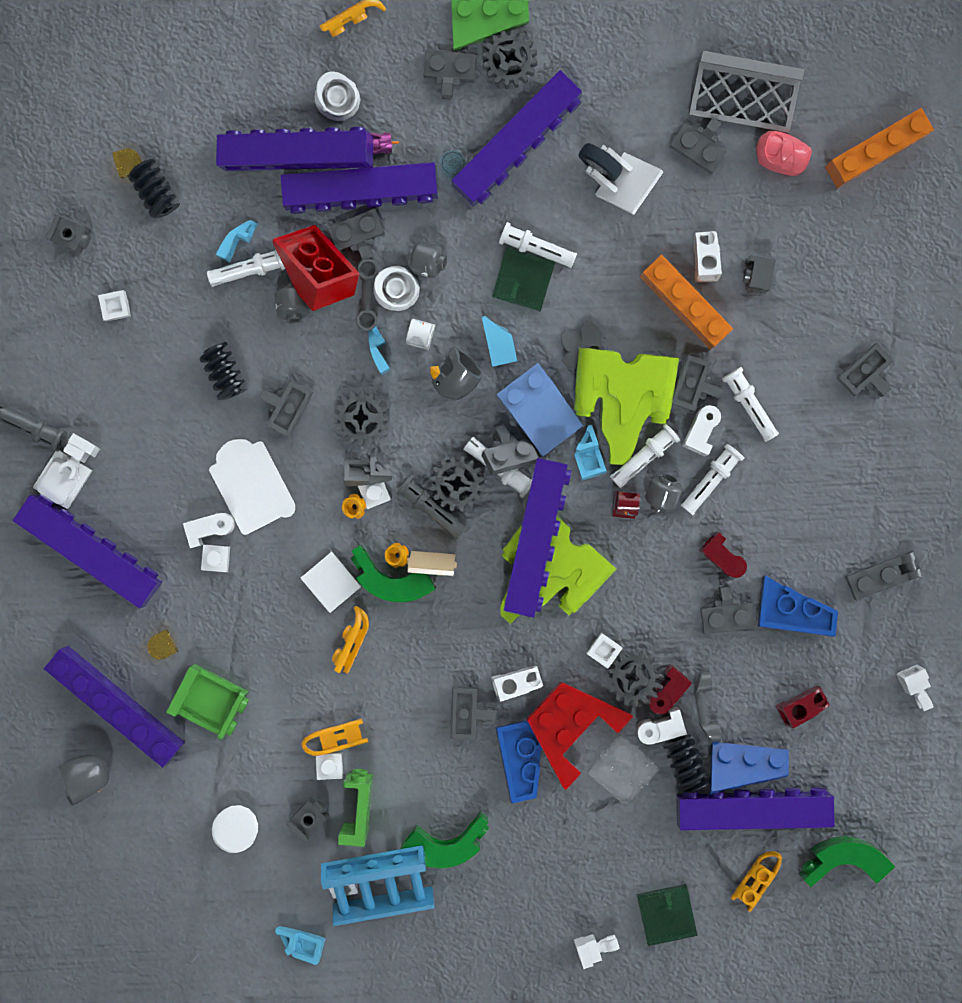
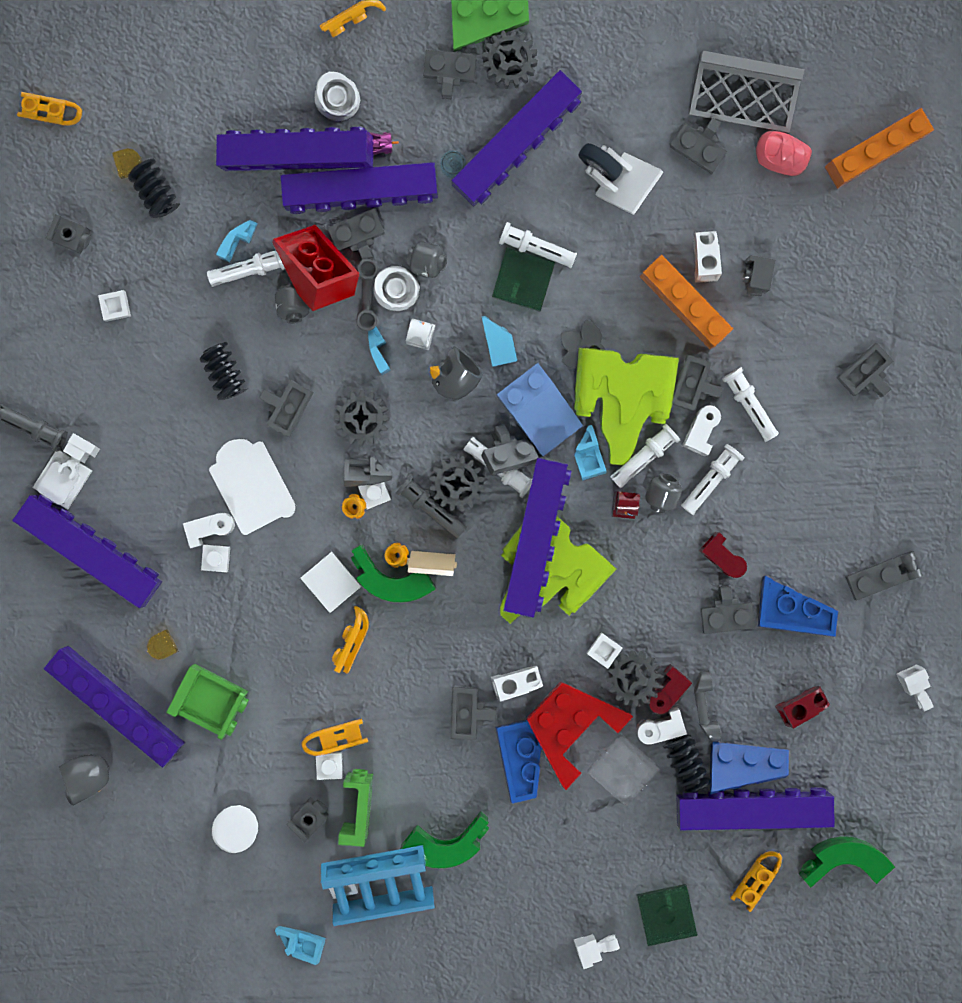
(54, 109): none -> light orange piece

